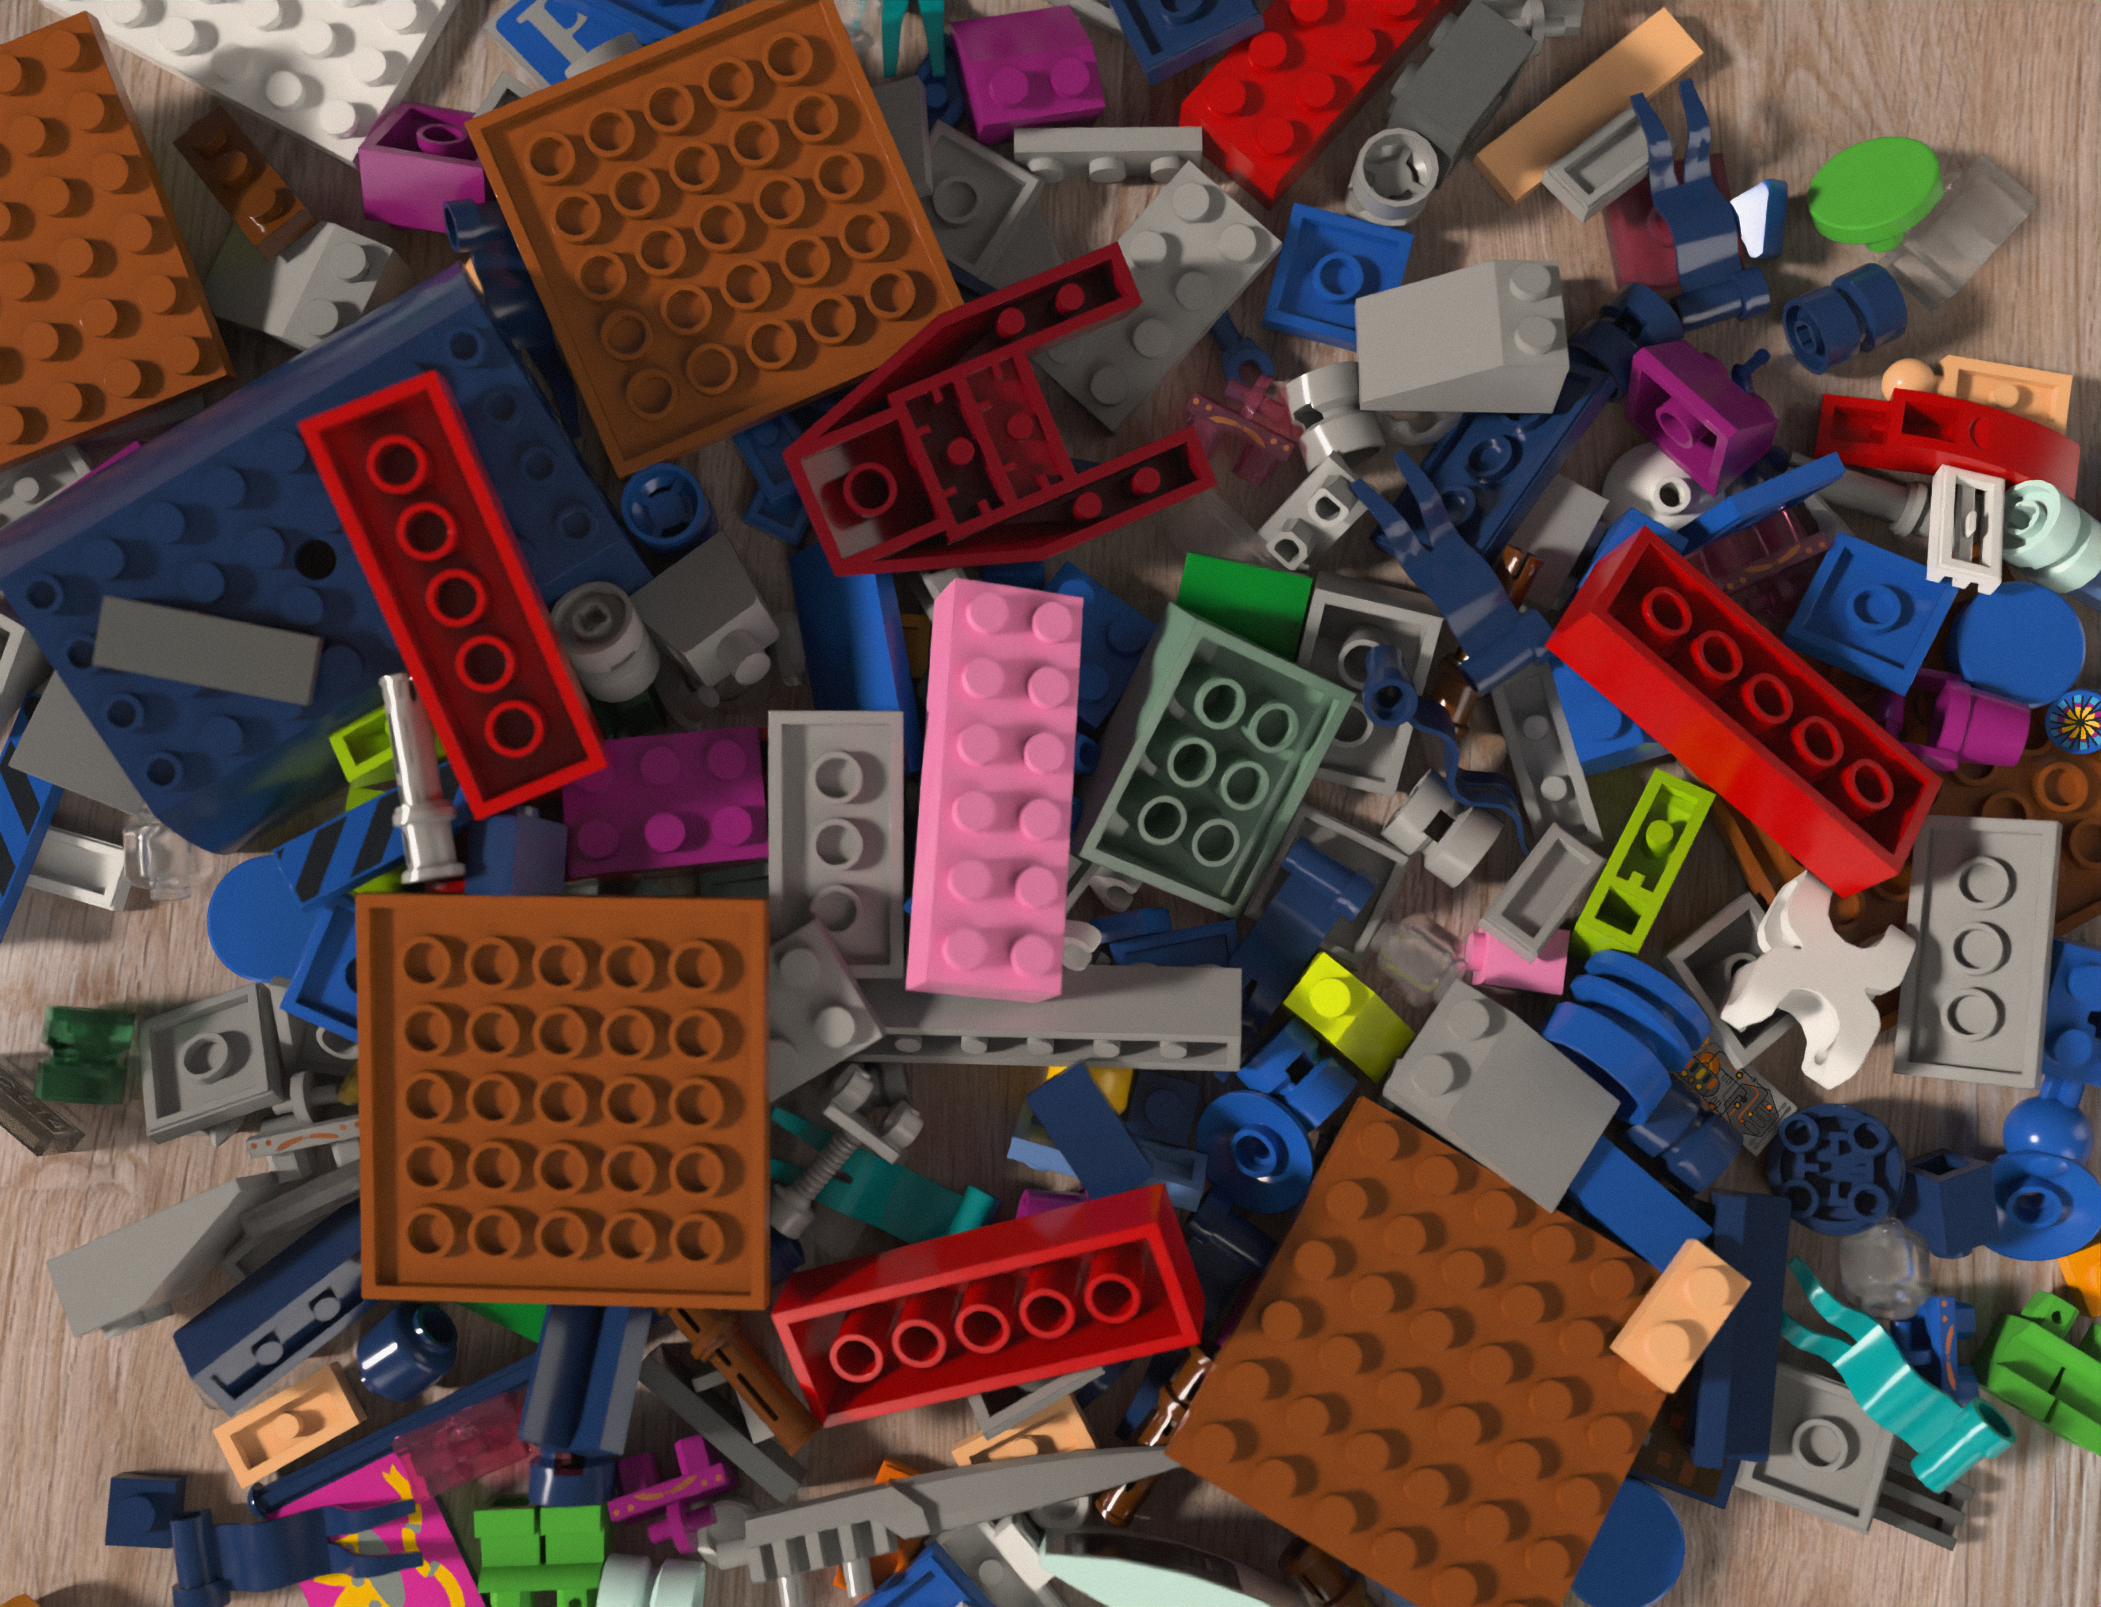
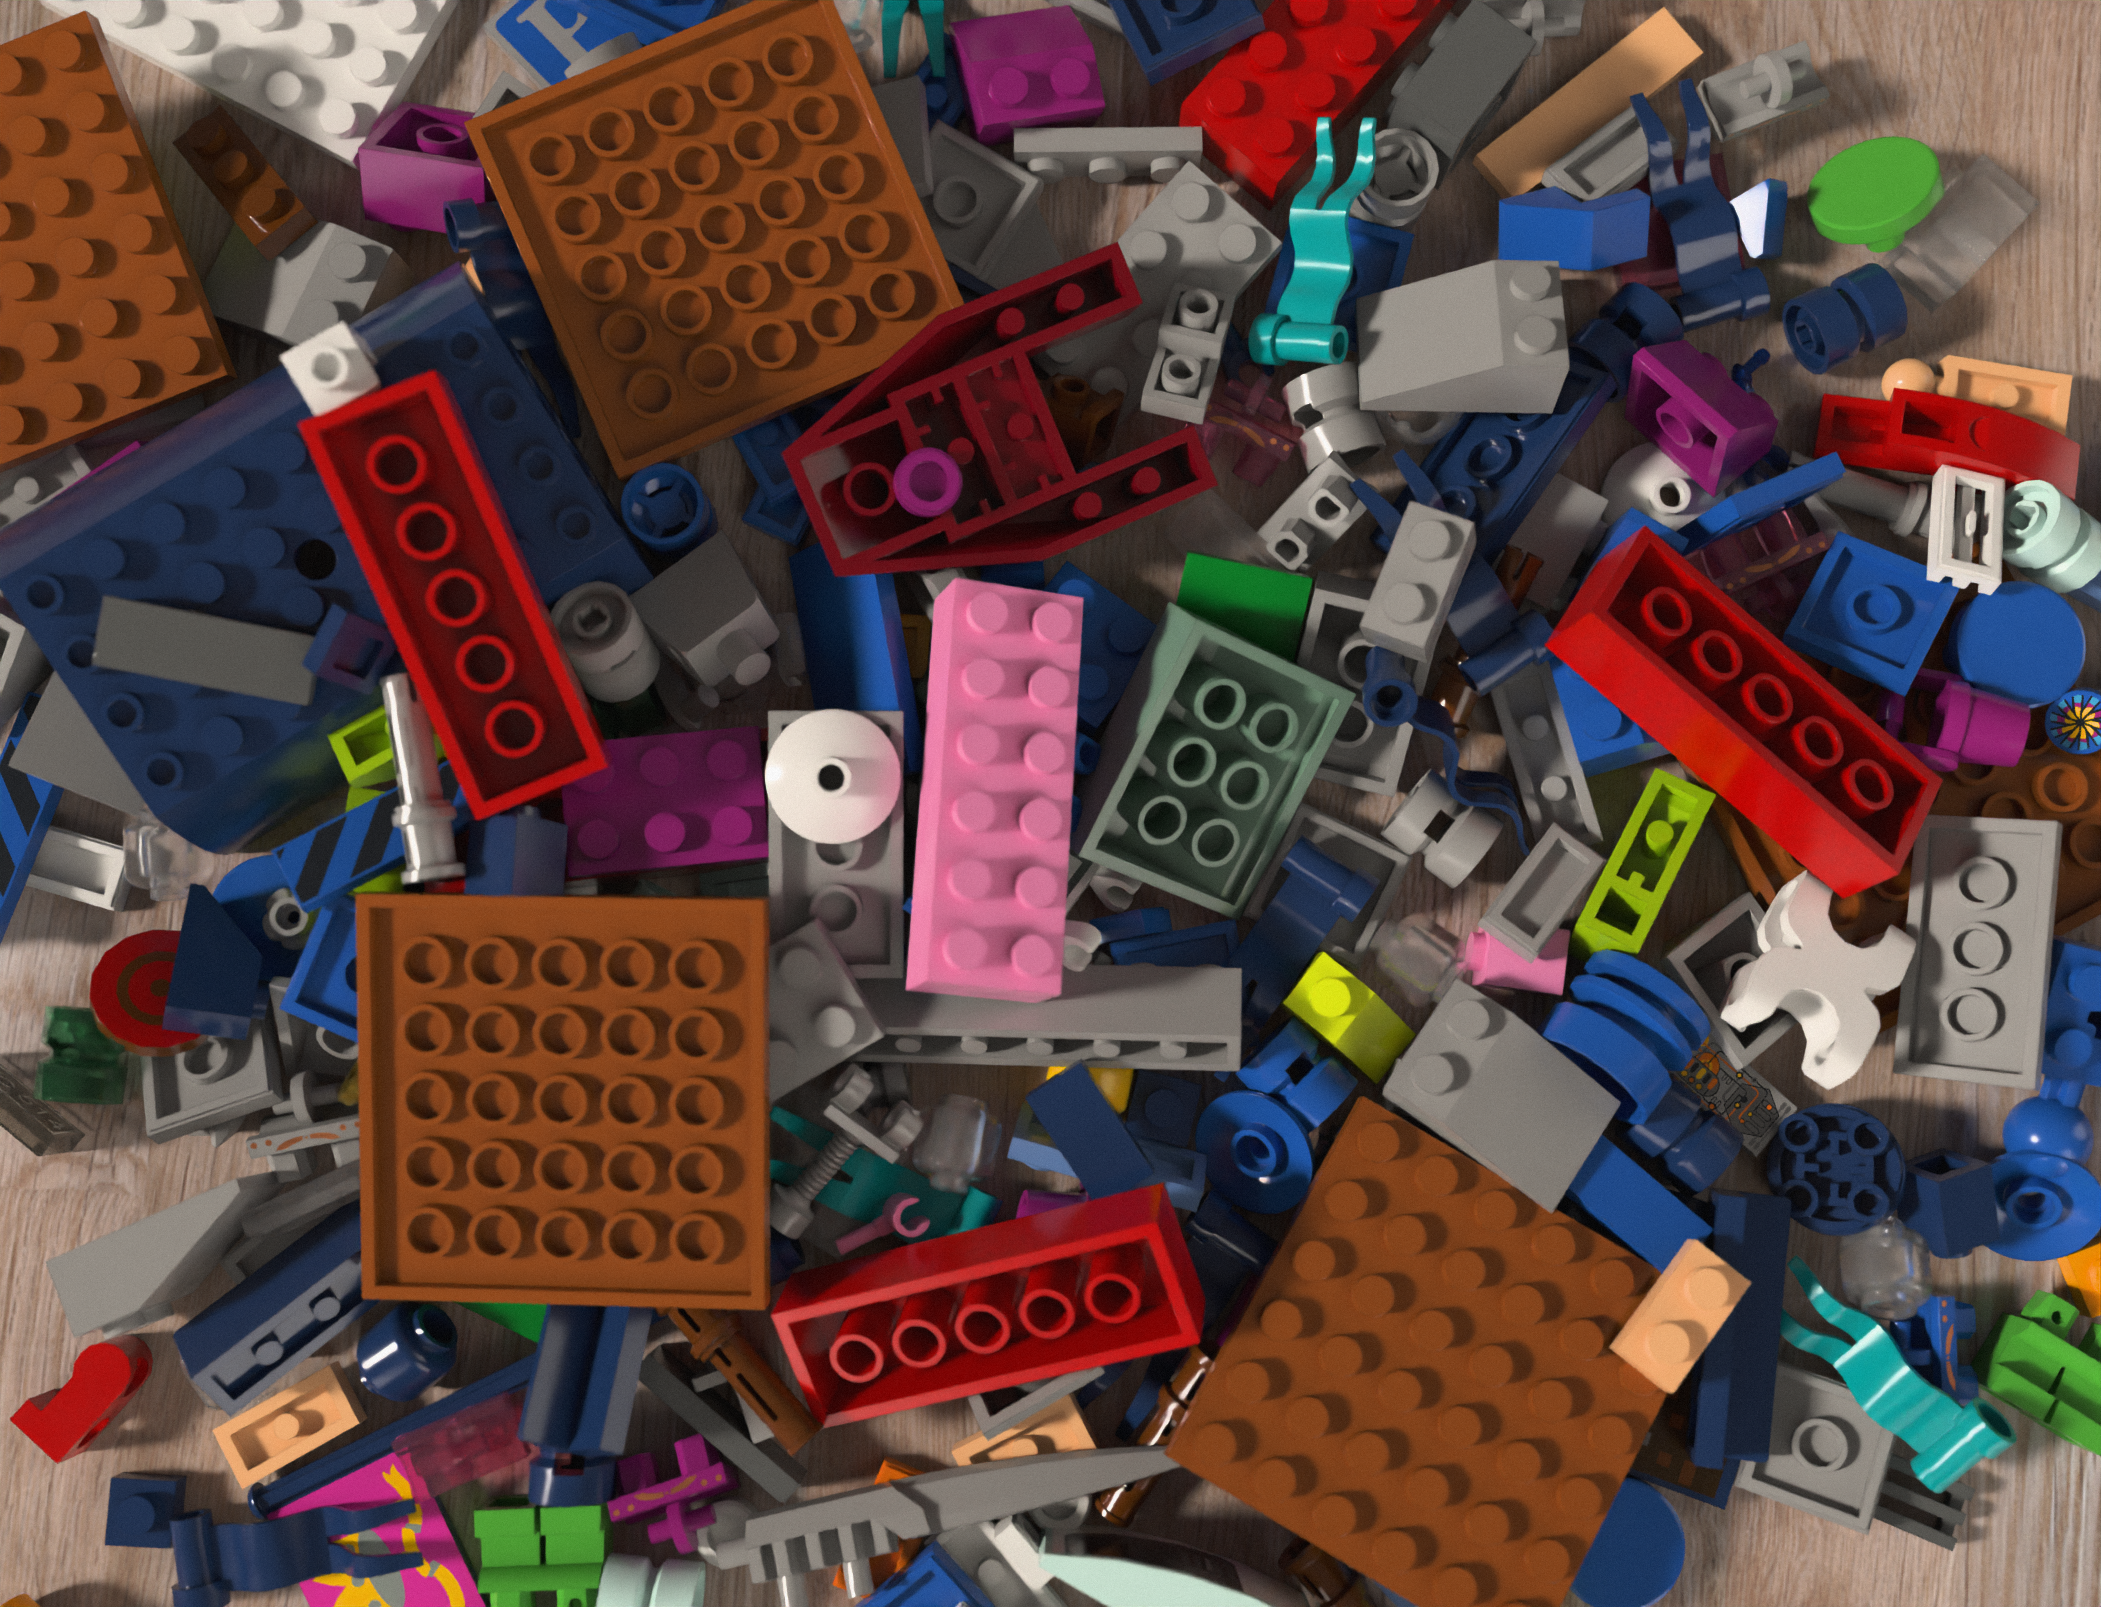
(100, 1387): none -> red leg
(132, 992): none -> red tile
(214, 973): none -> dark blue slope
(277, 922): none -> light grey plate
(333, 368): none -> white bracket
(350, 650): none -> dark blue plate
(868, 767): none -> white dish
(885, 1224): none -> bright pink hand
(927, 482): none -> magenta tile
(957, 1143): none -> clear head
(1081, 415): none -> reddish brown brick
(1188, 353): none -> light grey slope
(1322, 261): none -> teal flag
(1419, 582): none -> light grey brick
(1577, 234): none -> blue slope
(1761, 92): none -> light grey hips

